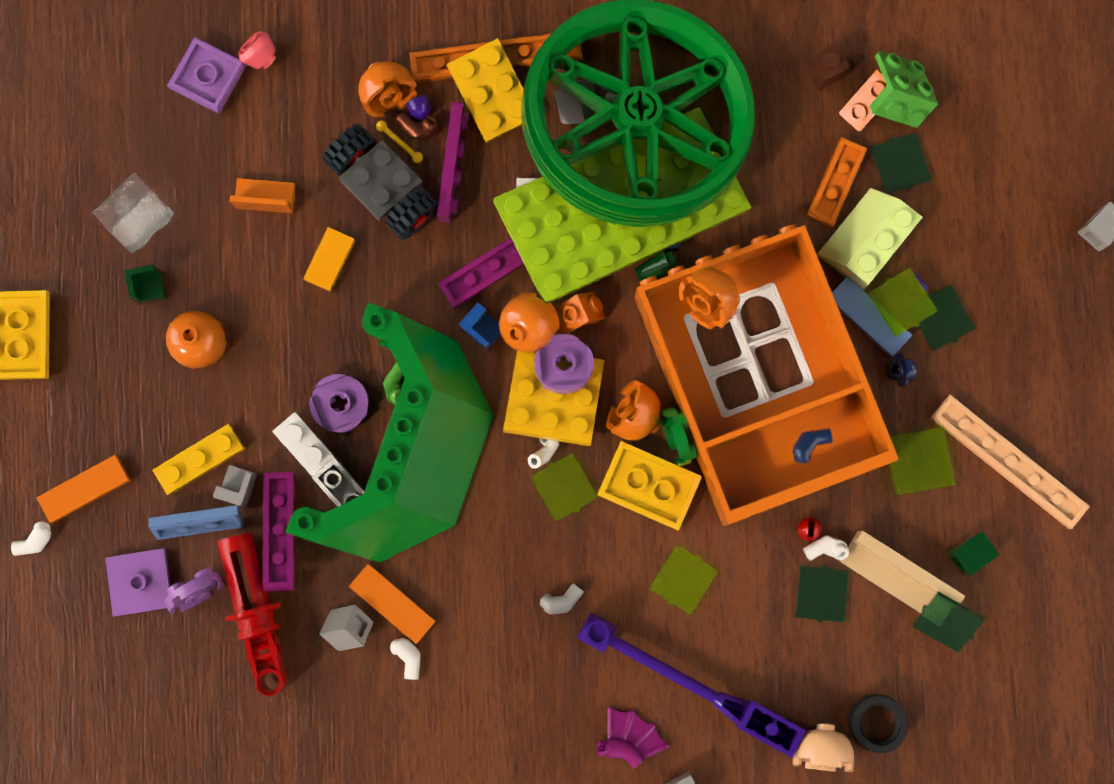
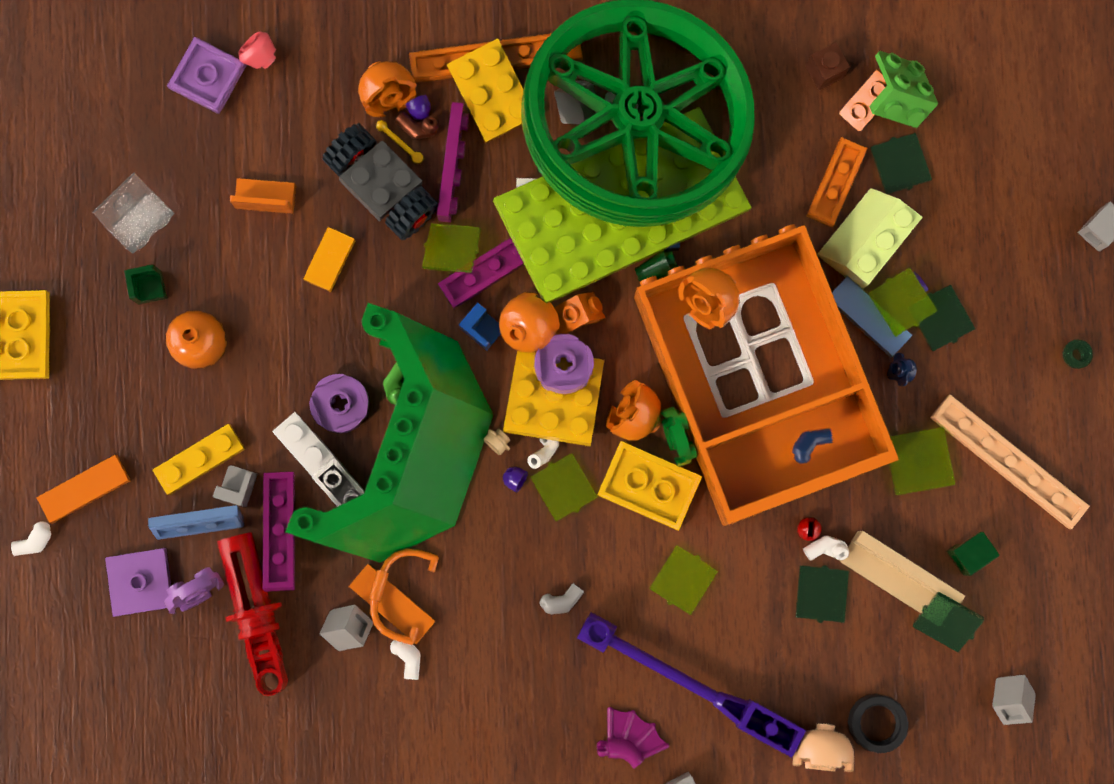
(378, 589): none -> orange piece
(451, 248): none -> clear neon green piece
(497, 441): none -> tan plate
(514, 478): none -> dark purple hinge
(1014, 700): none -> light grey panel
(1085, 351): none -> clear green plate

